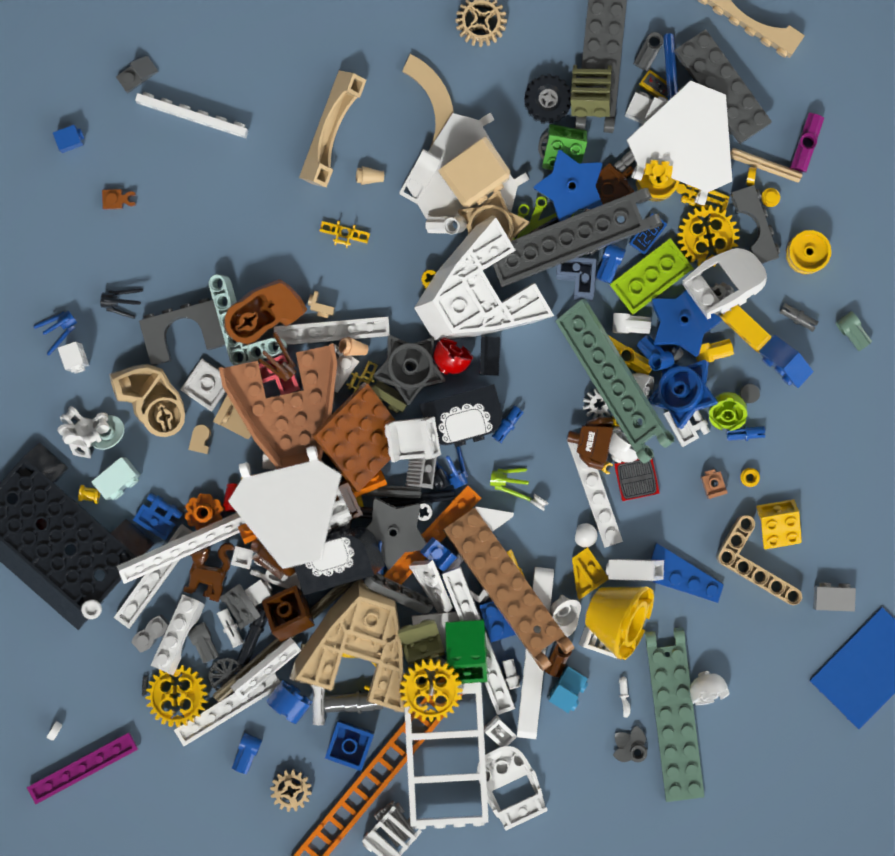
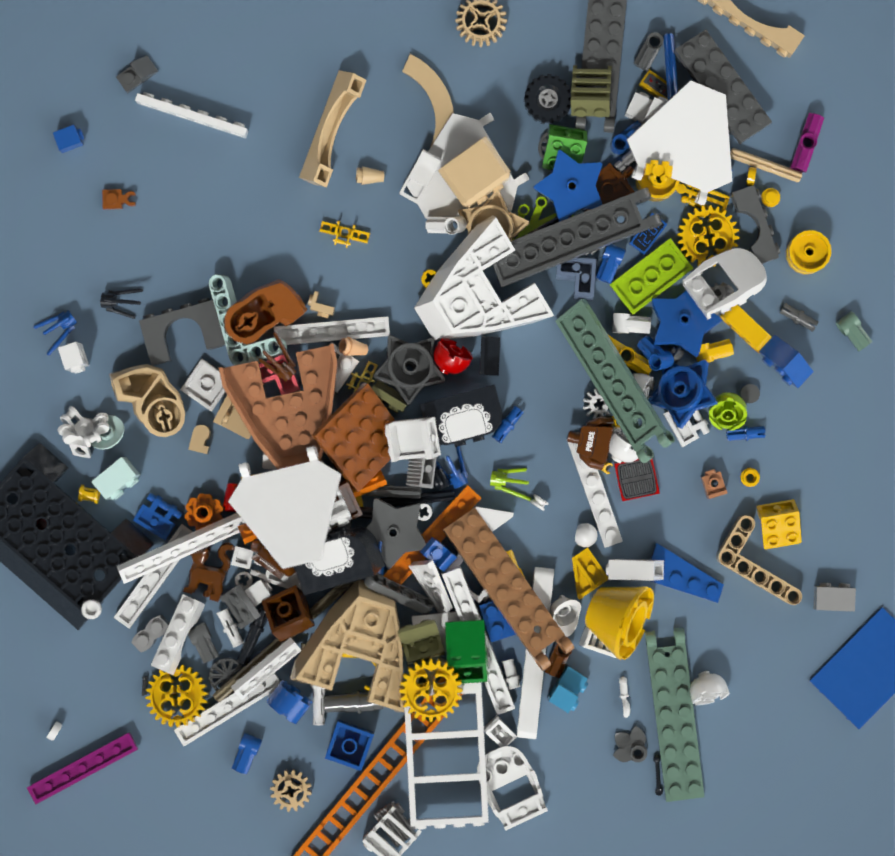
(249, 582): none -> white bush
(622, 137): none -> blue piece
(658, 790): none -> black hinge

